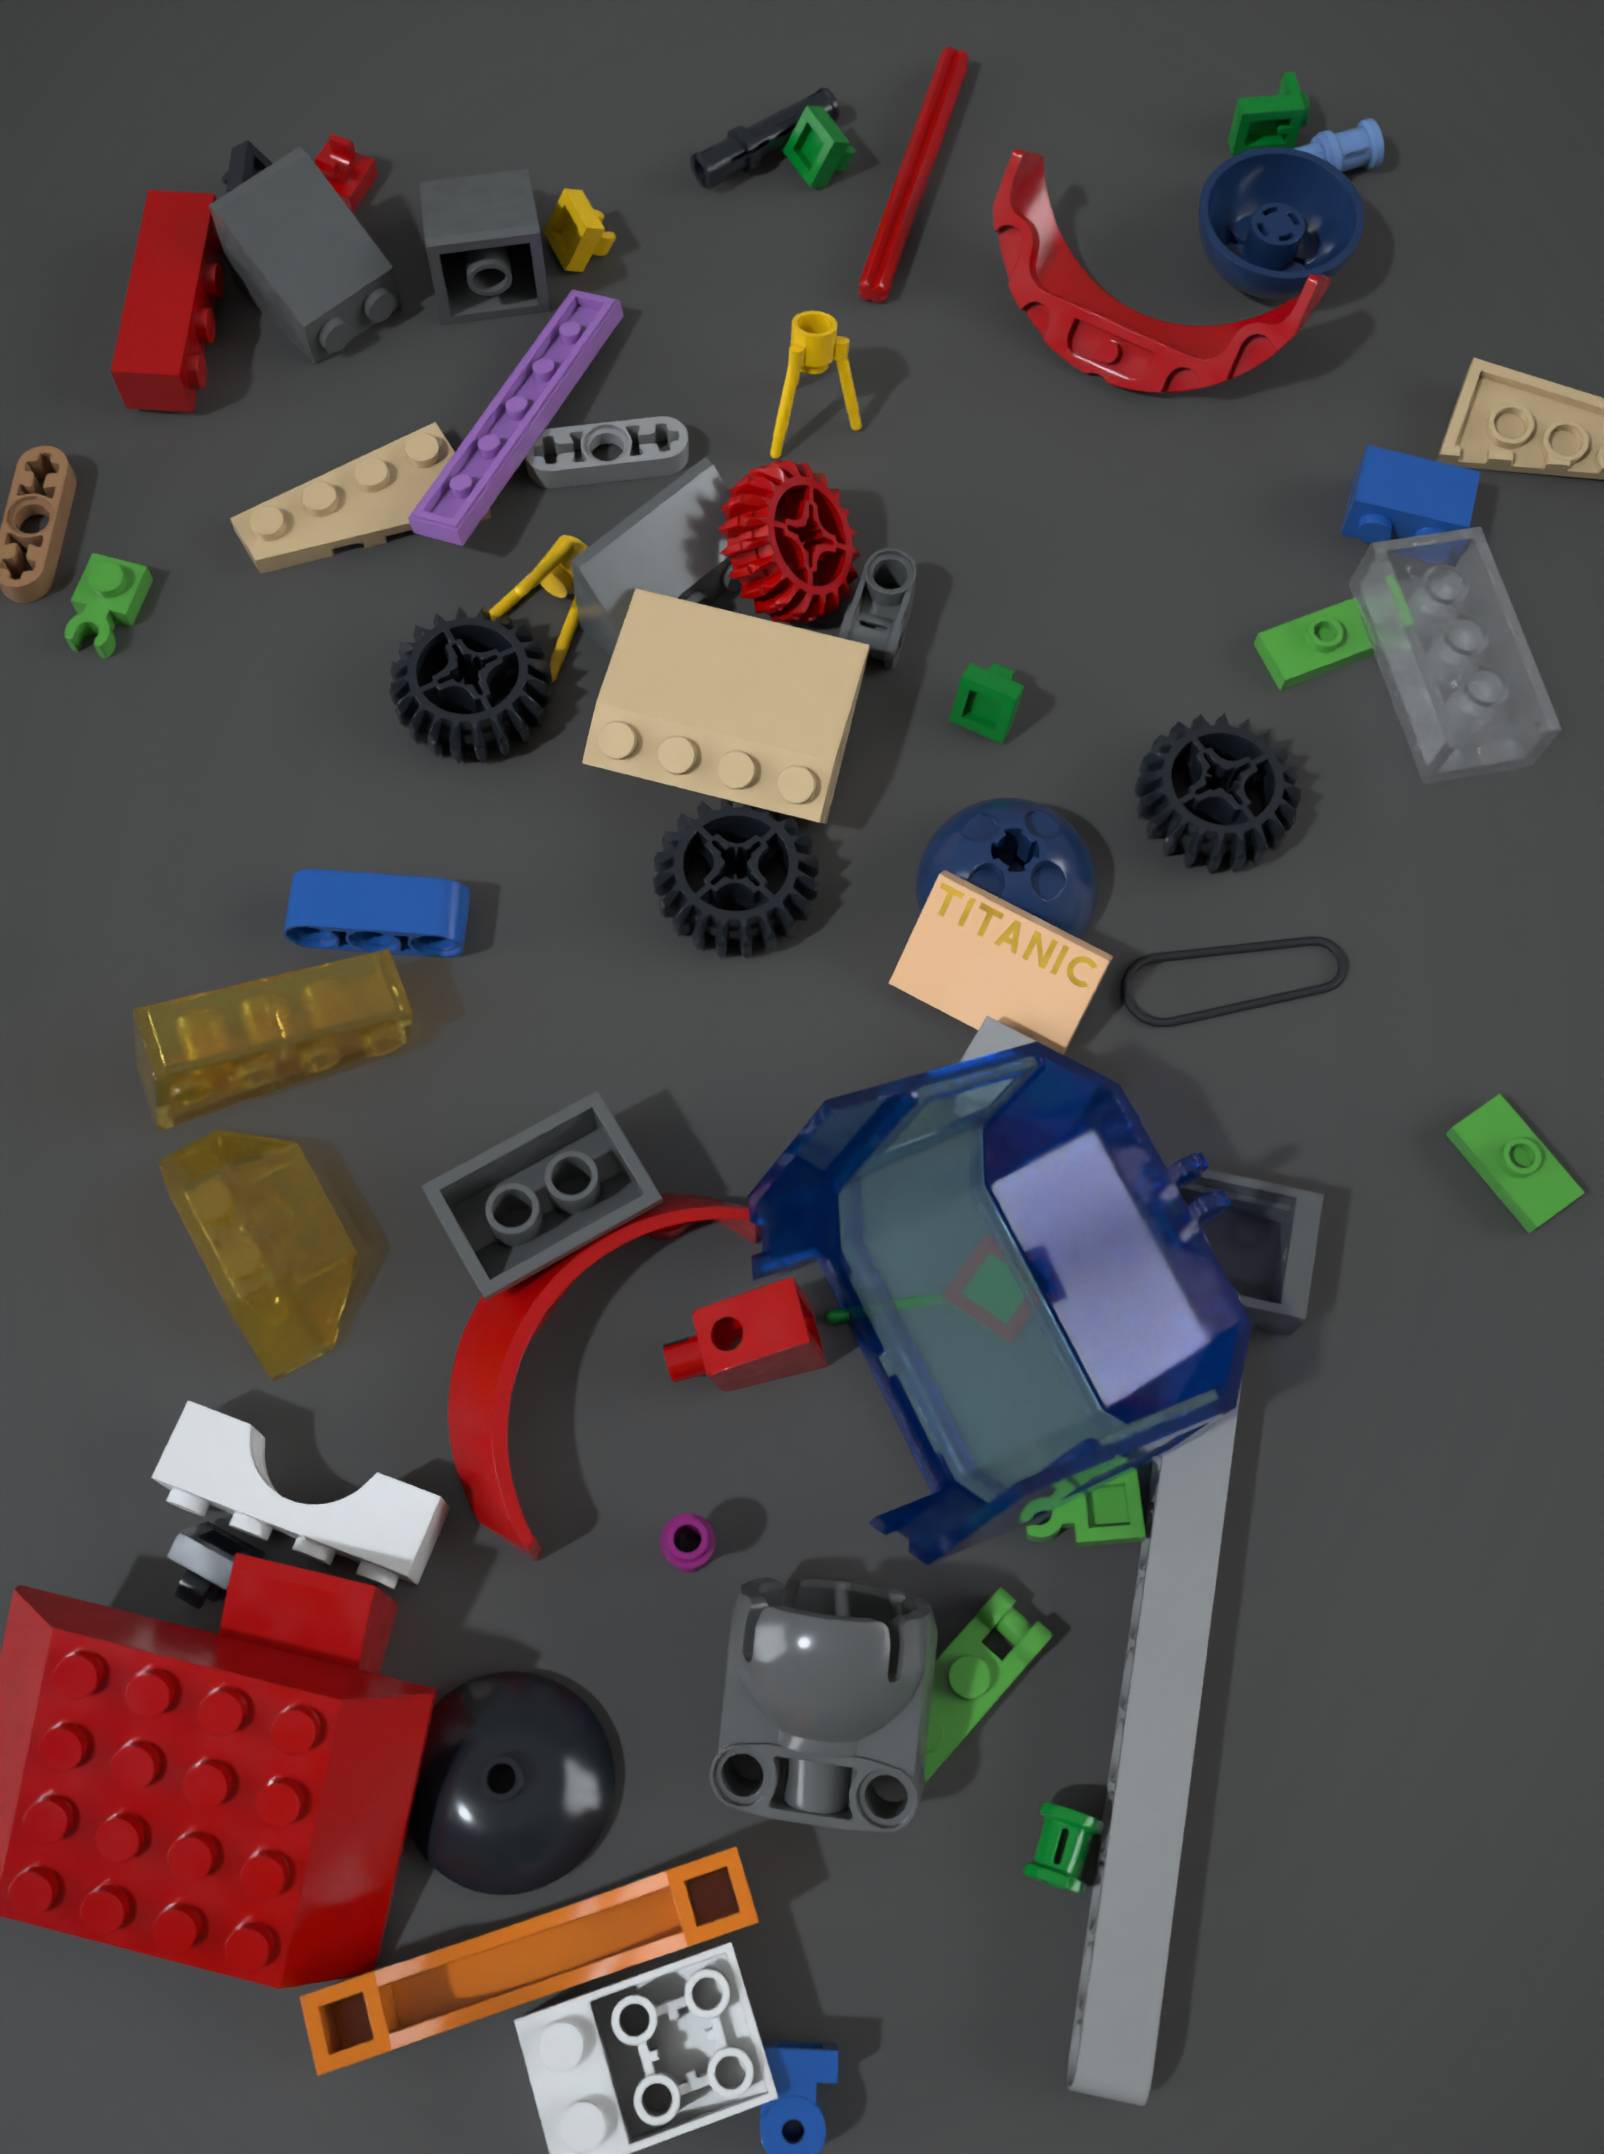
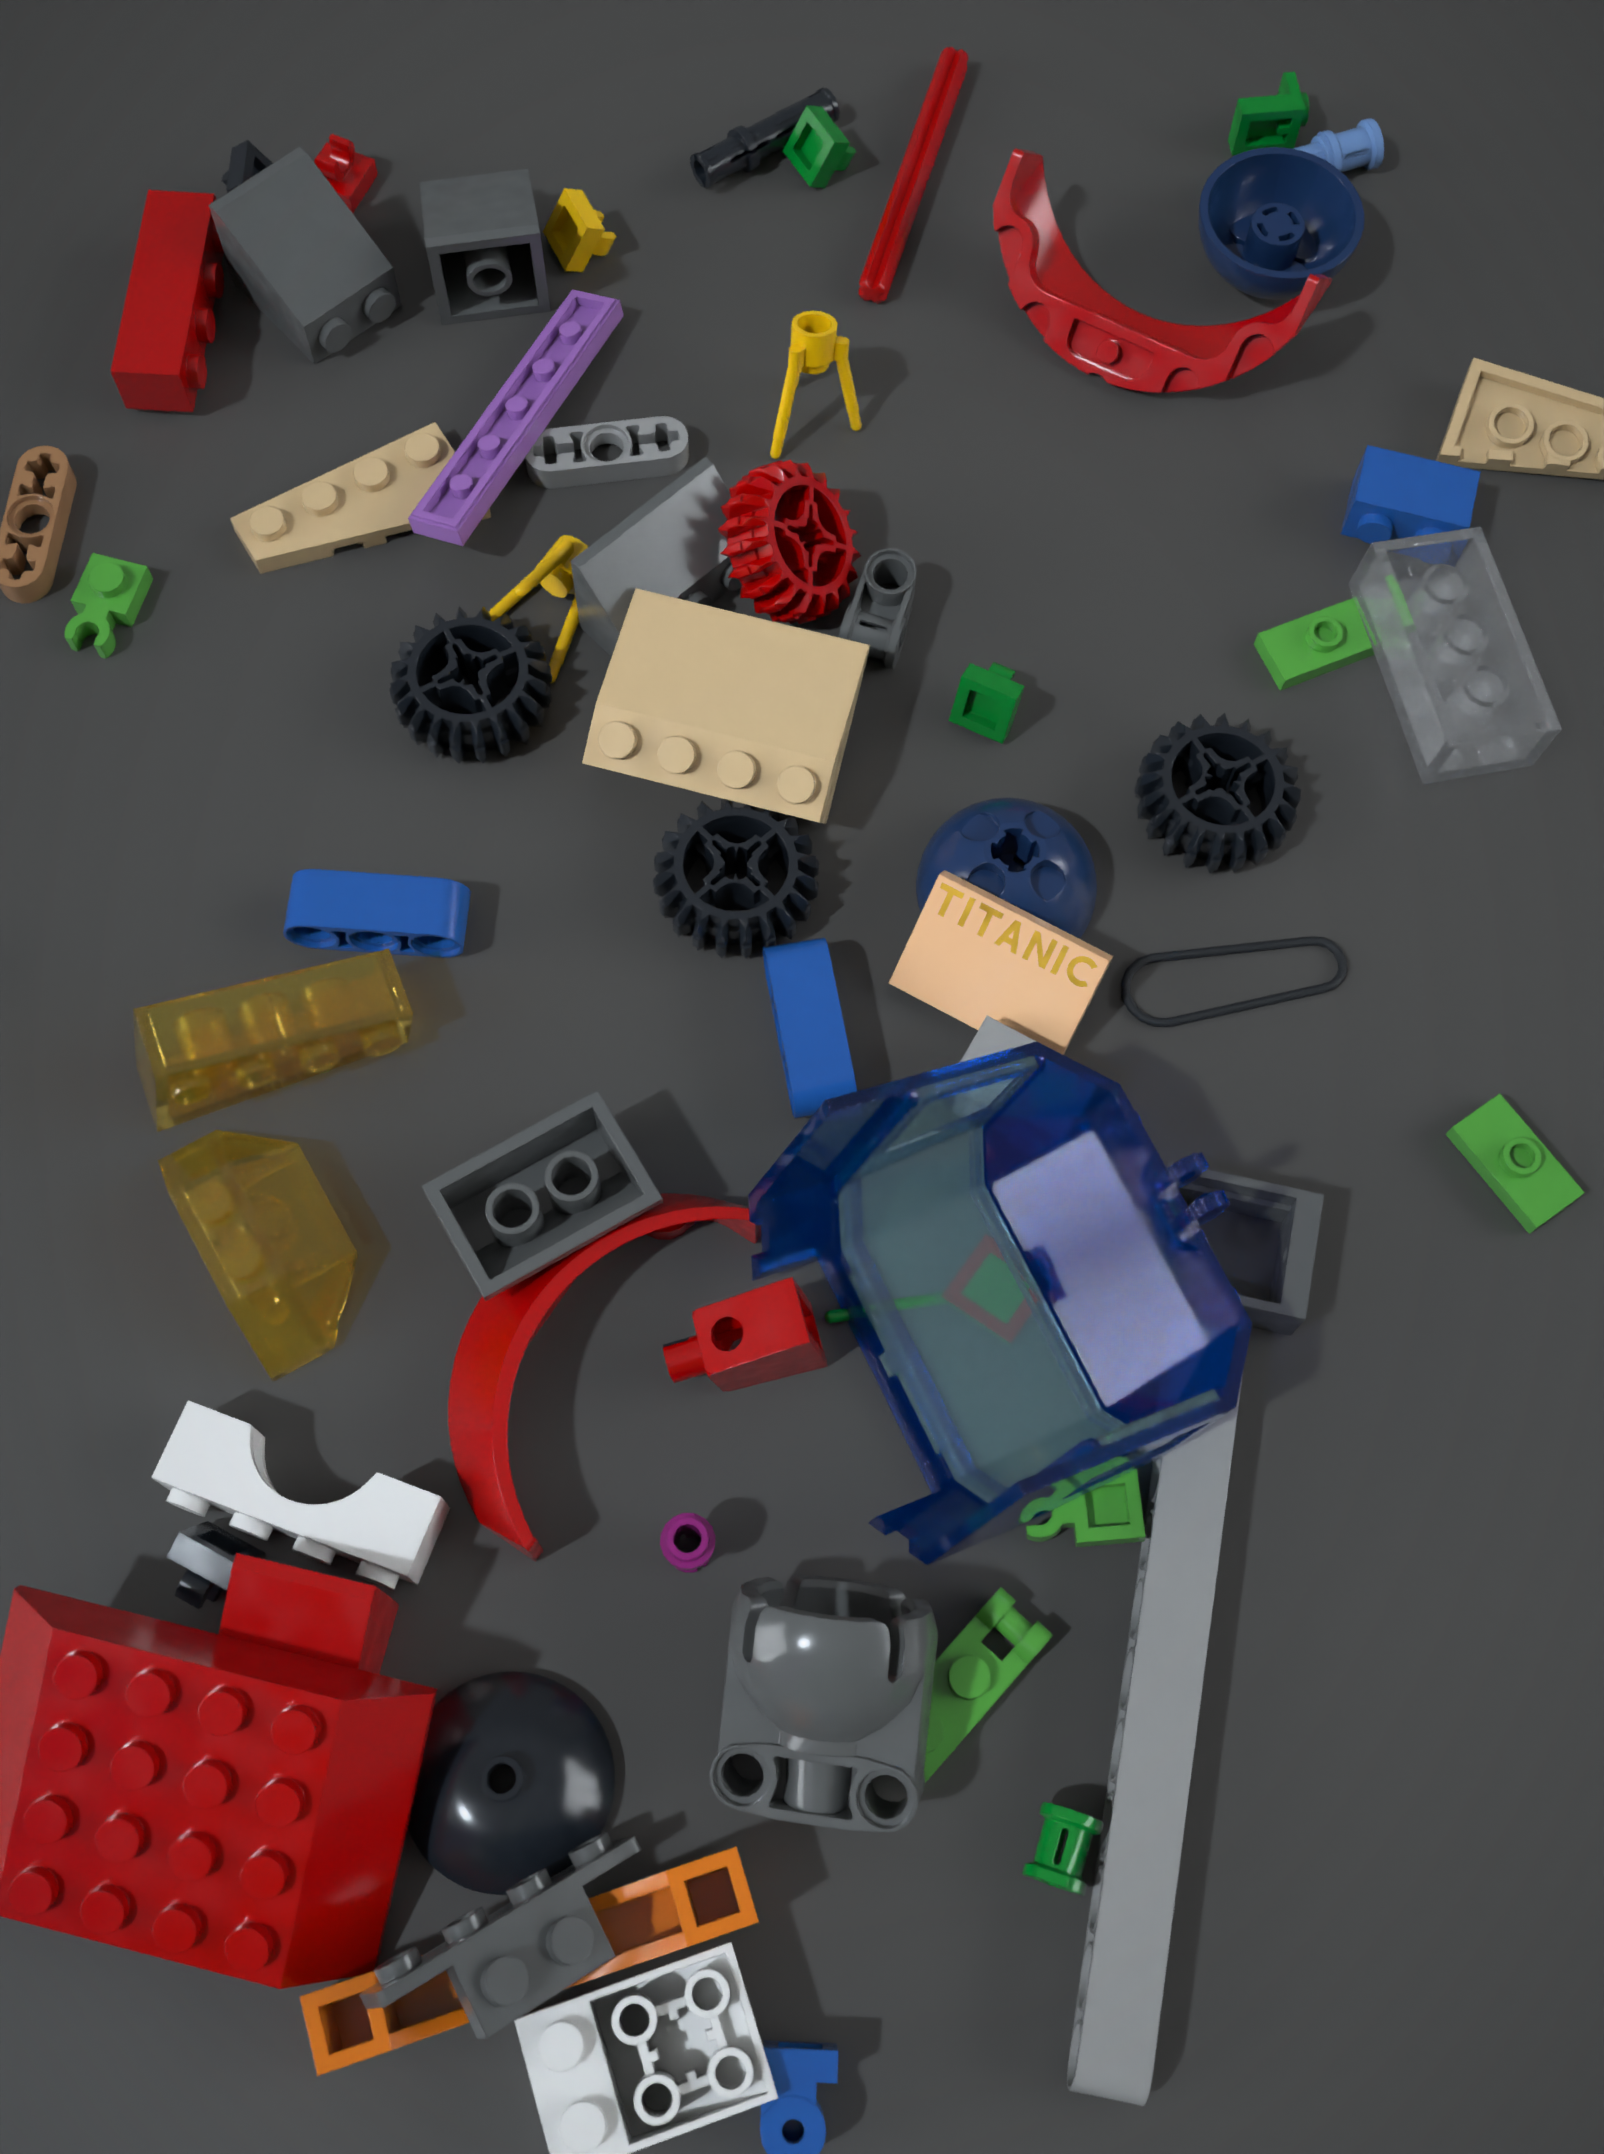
(521, 1951): none -> dark grey bracket
(808, 1024): none -> blue beam

